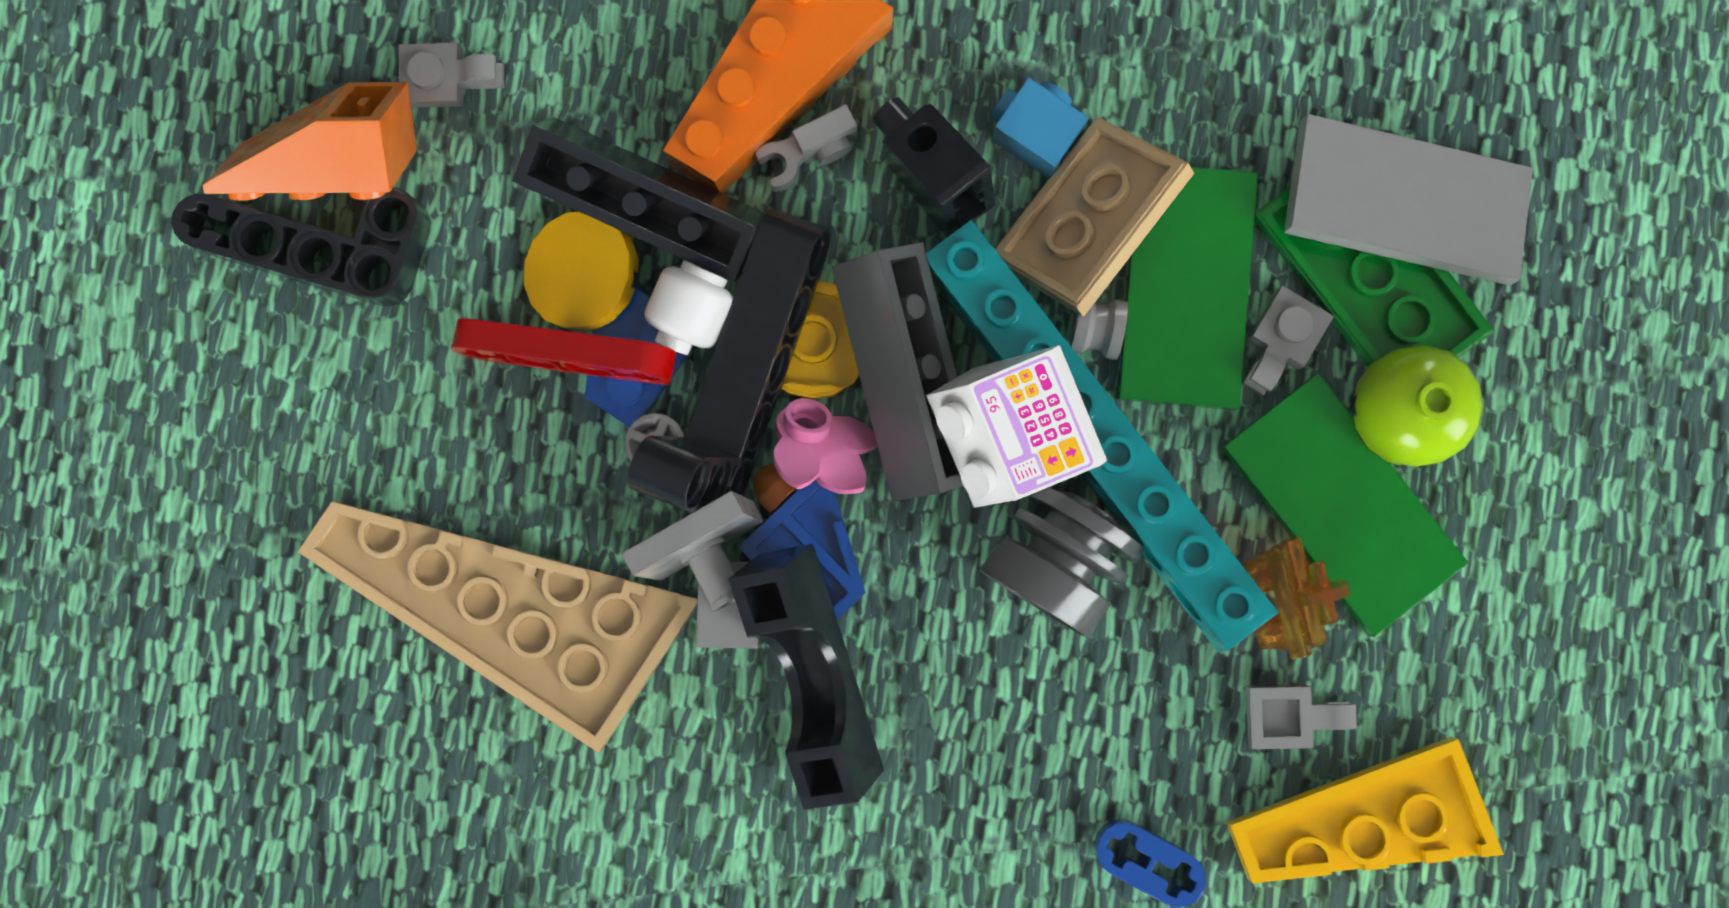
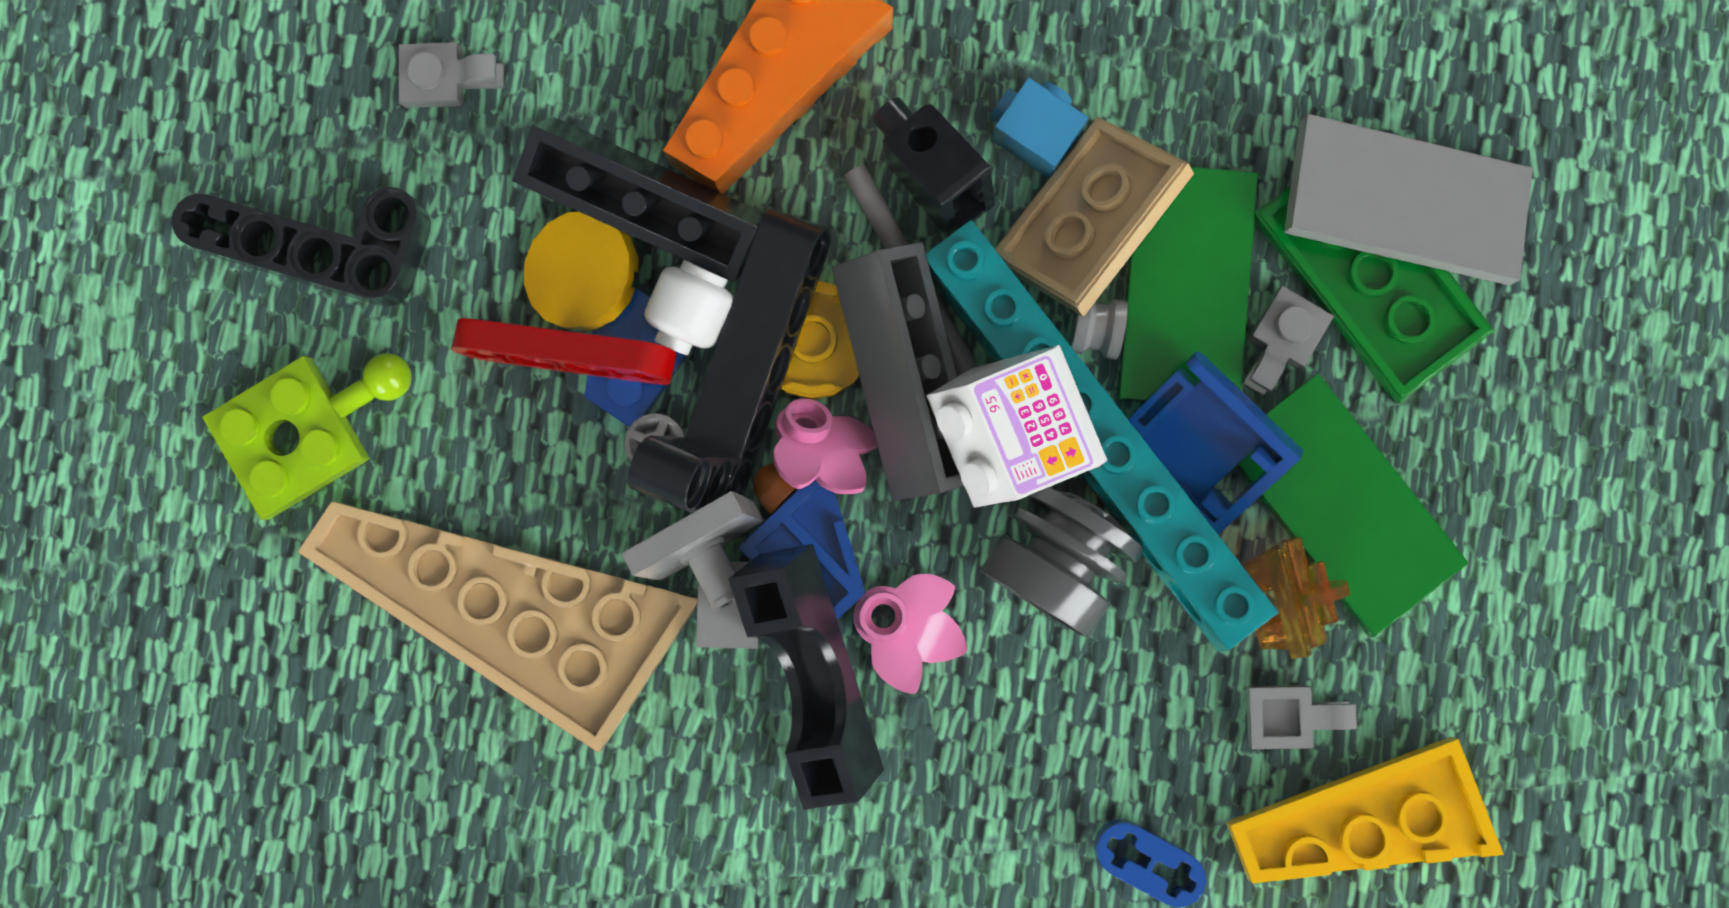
(326, 439): none -> lime plate
(341, 143): orange slope -> none
(821, 139): light grey plate -> none
(892, 236): none -> light grey bar
(916, 635): none -> bright pink plate
(1206, 431): none -> blue container
(1418, 406): lime cylinder -> none

